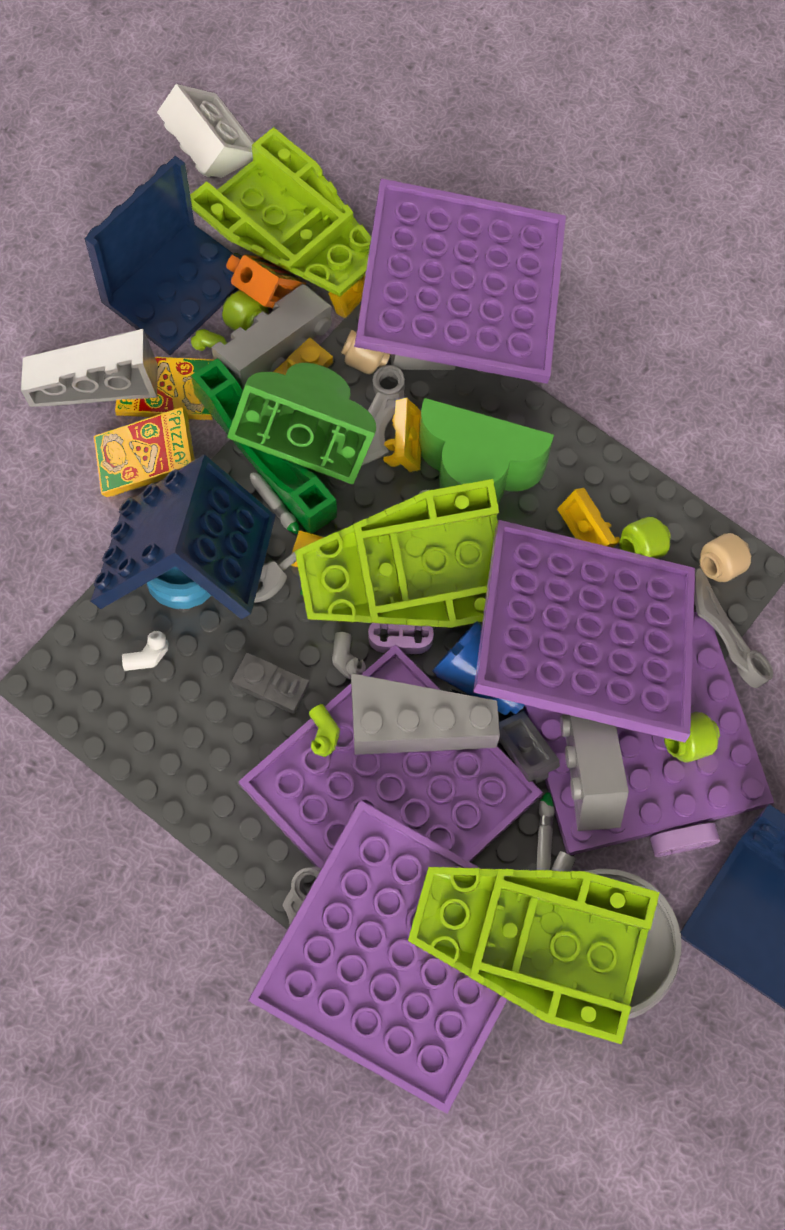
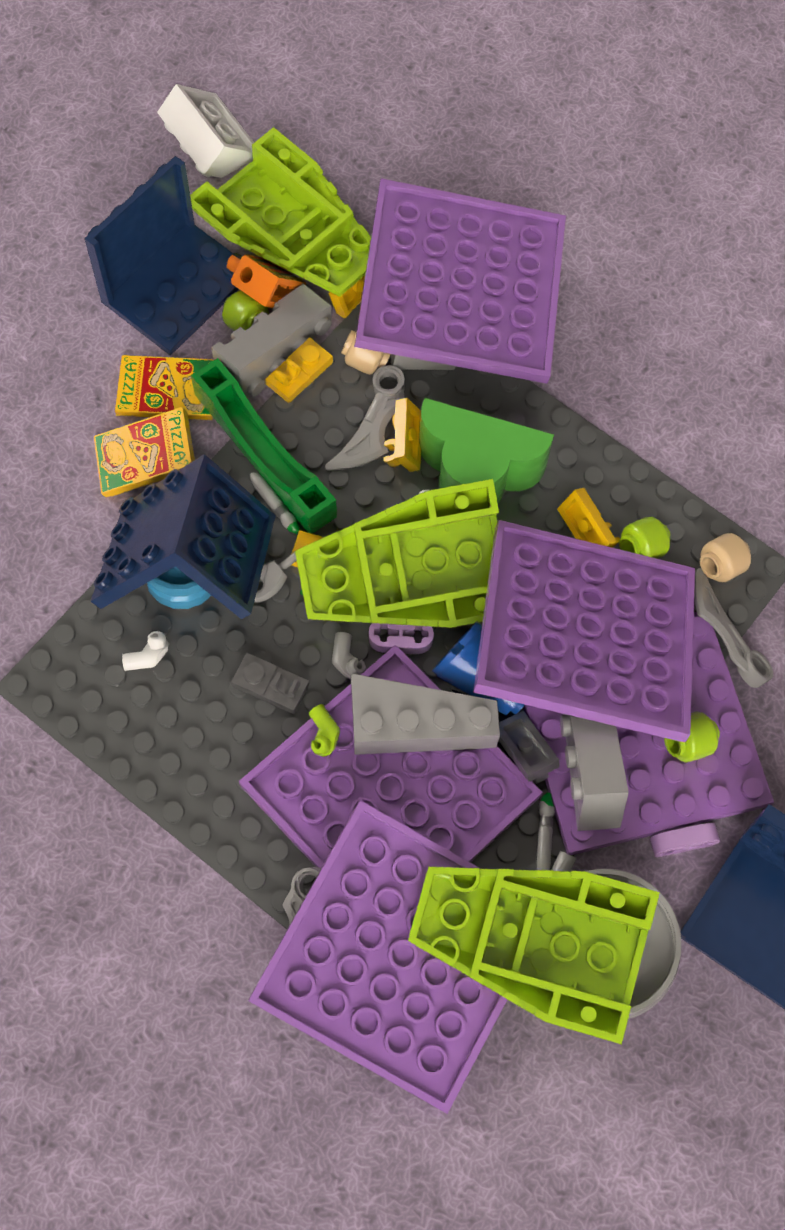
(92, 372): light grey wedge -> none
(206, 338): lime arm -> none
(305, 420): bright green brick -> none

